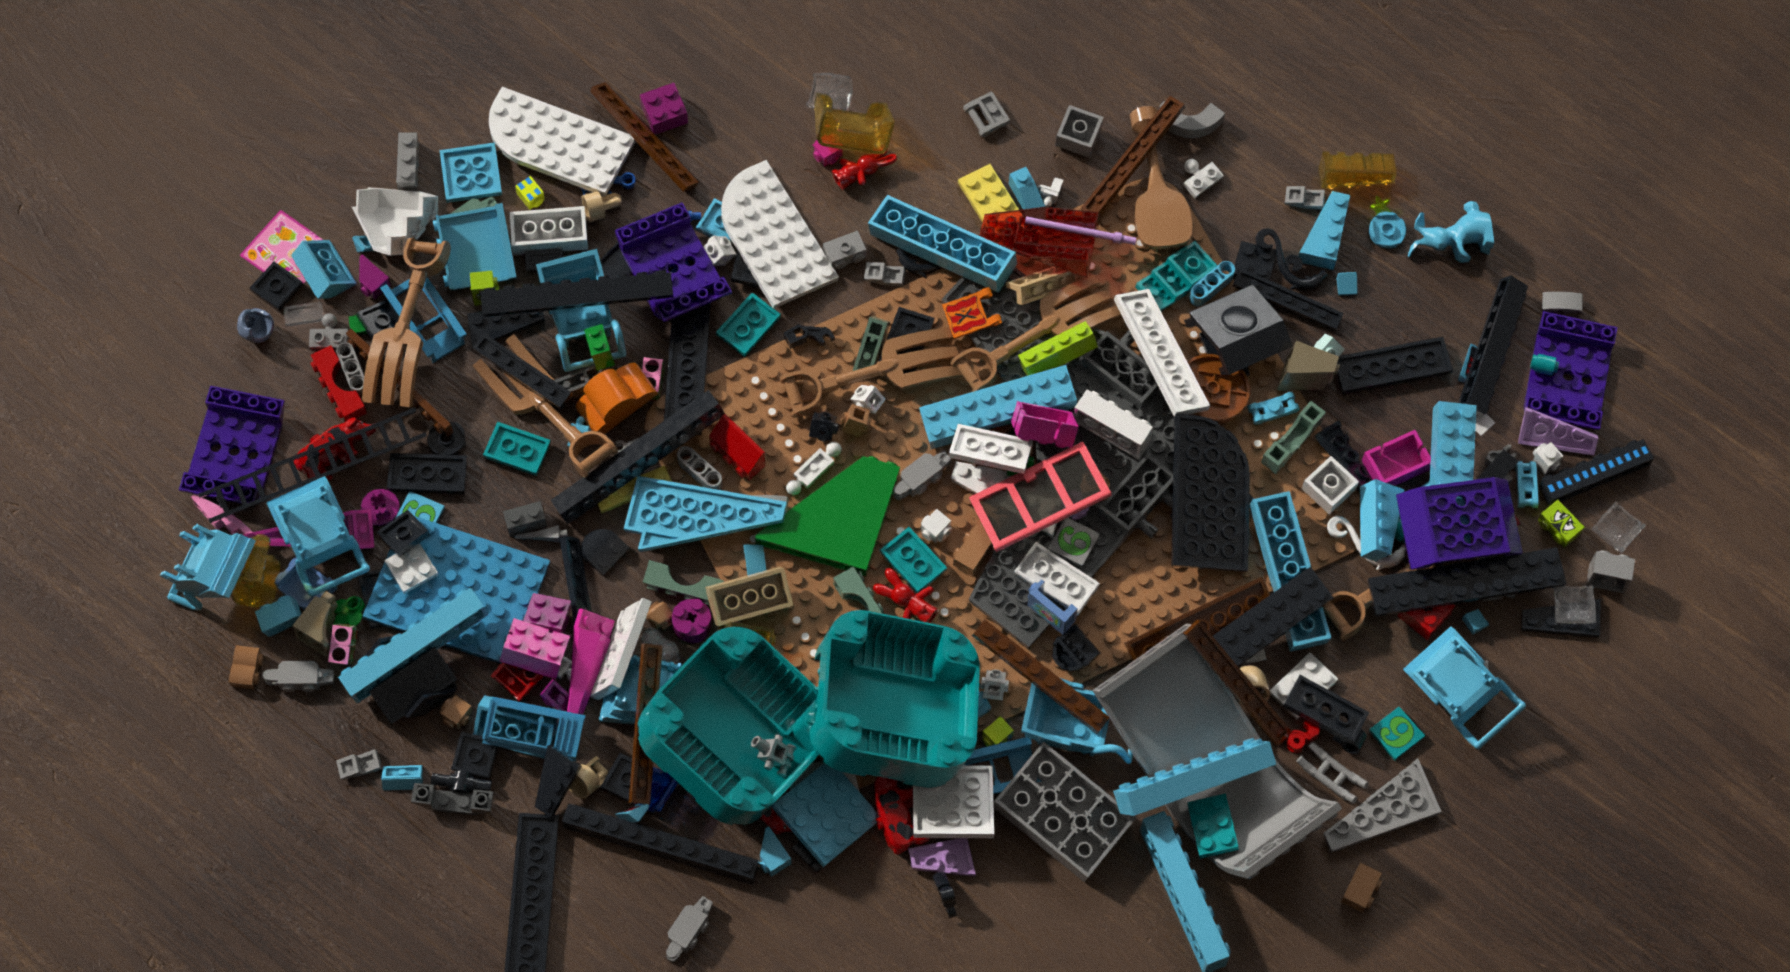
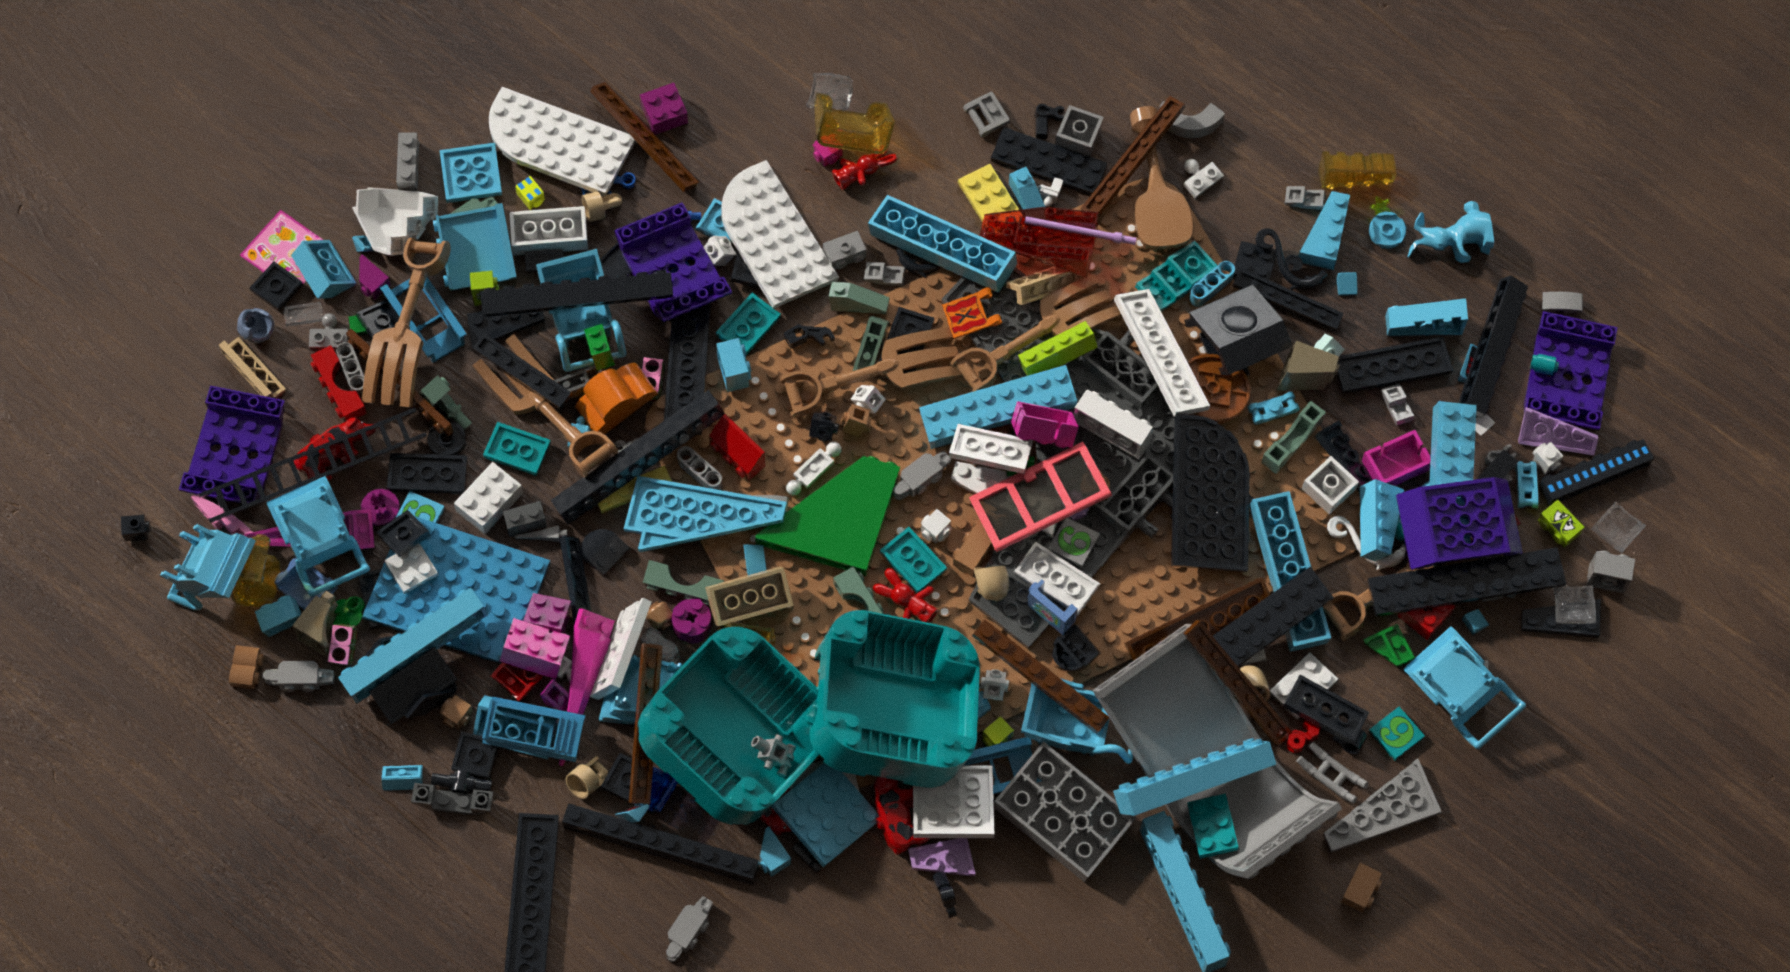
(135, 527): none -> black brick
(249, 373): none -> tan fence
(359, 765): light grey slope -> none
(437, 394): none -> sand green brick
(488, 498): none -> white brick
(556, 779): black wing -> none
(733, 364): none -> medium azure brick
(854, 298): none -> sand green slope
(992, 582): none -> tan piece
(1042, 114): none -> black bar
(1048, 161): none -> black plate
(1391, 646): none -> green wing
(1397, 405): none -> light grey slope
(1427, 318): none -> medium azure wedge

